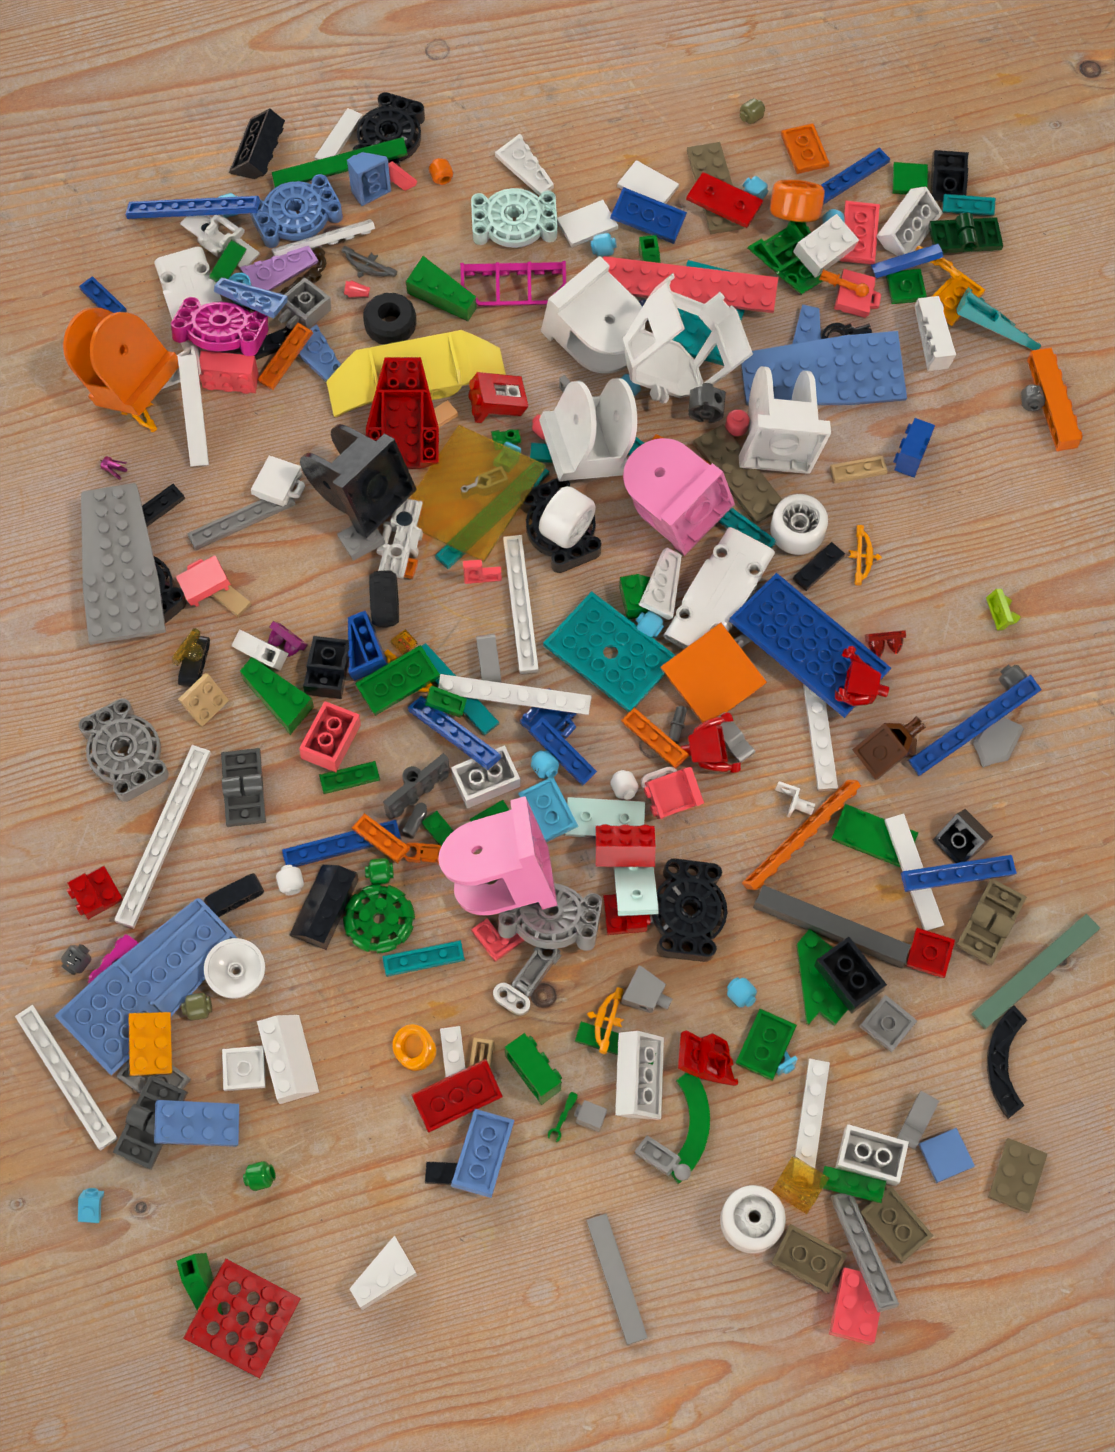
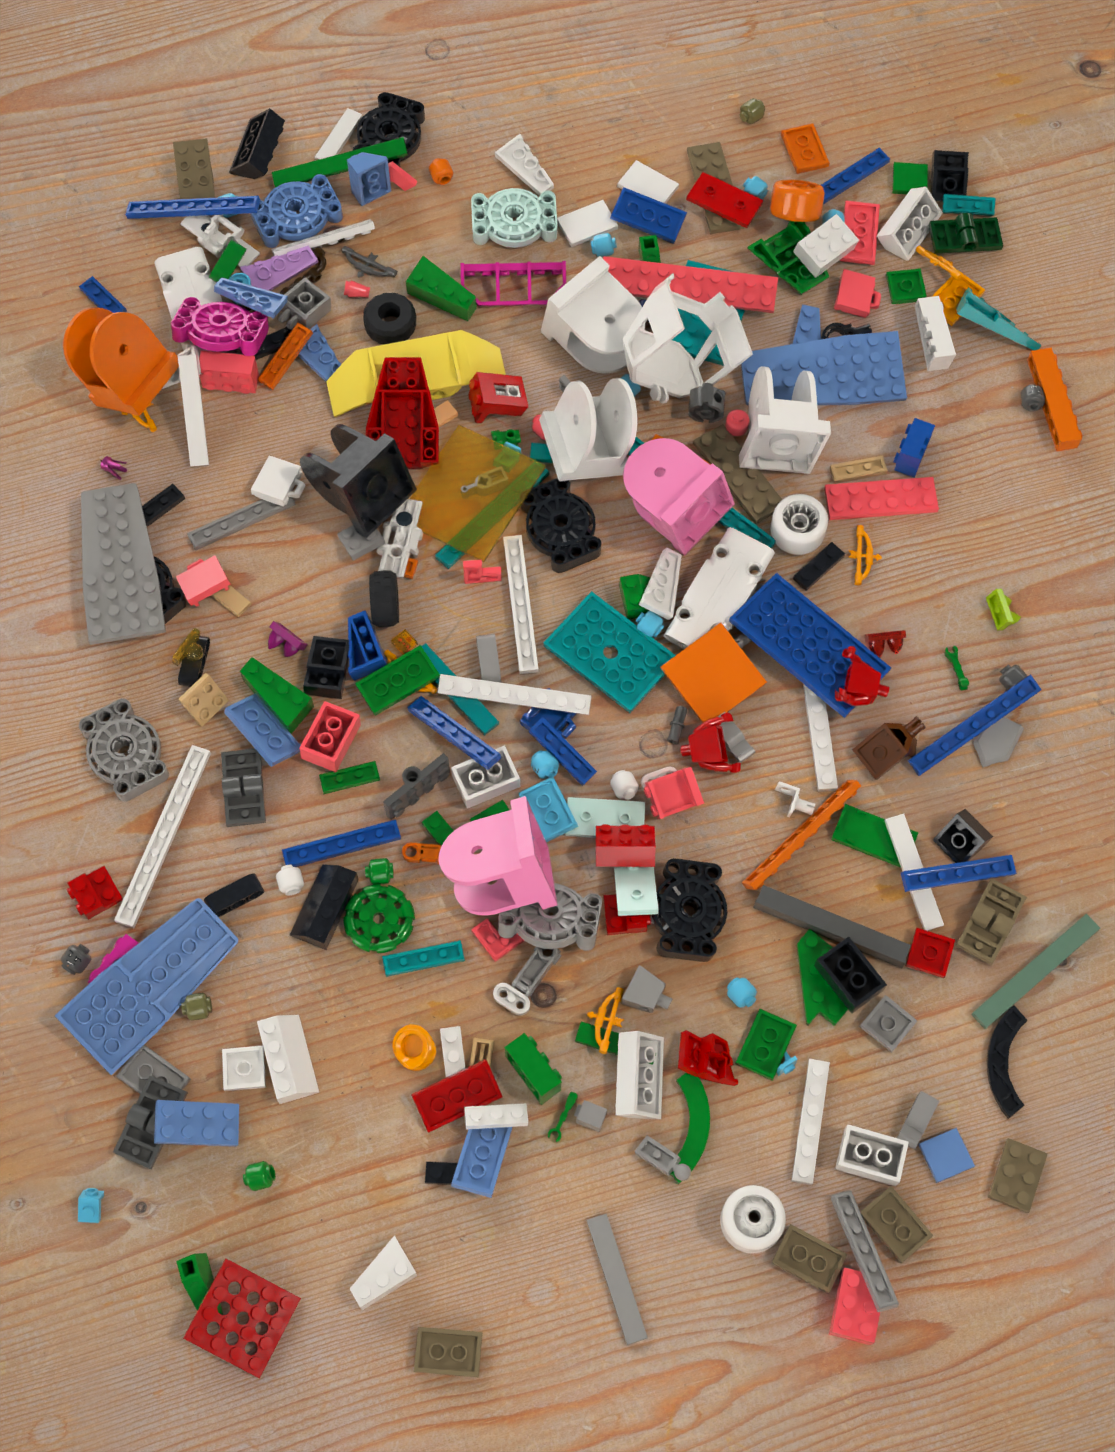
(66, 1077): white plate -> none
(150, 1044): light orange plate -> none
(194, 169): none -> dark tan plate
(232, 955): white dish -> none
(260, 650): white slope -> none
(263, 729): none -> medium blue plate
(380, 838): orange tile -> none
(415, 820): dark grey bar -> none
(445, 701): green plate -> none
(448, 1352): none -> dark tan plate
(496, 1116): none -> white plate
(567, 517): white wheel -> none
(654, 738): orange tile -> none
(800, 1184): clear yellow bracket -> none
(854, 1184): green plate -> none
(861, 289): orange pin -> none
(881, 498): none -> coral plate
(907, 261): blue tile -> none
(963, 682): none -> green piece

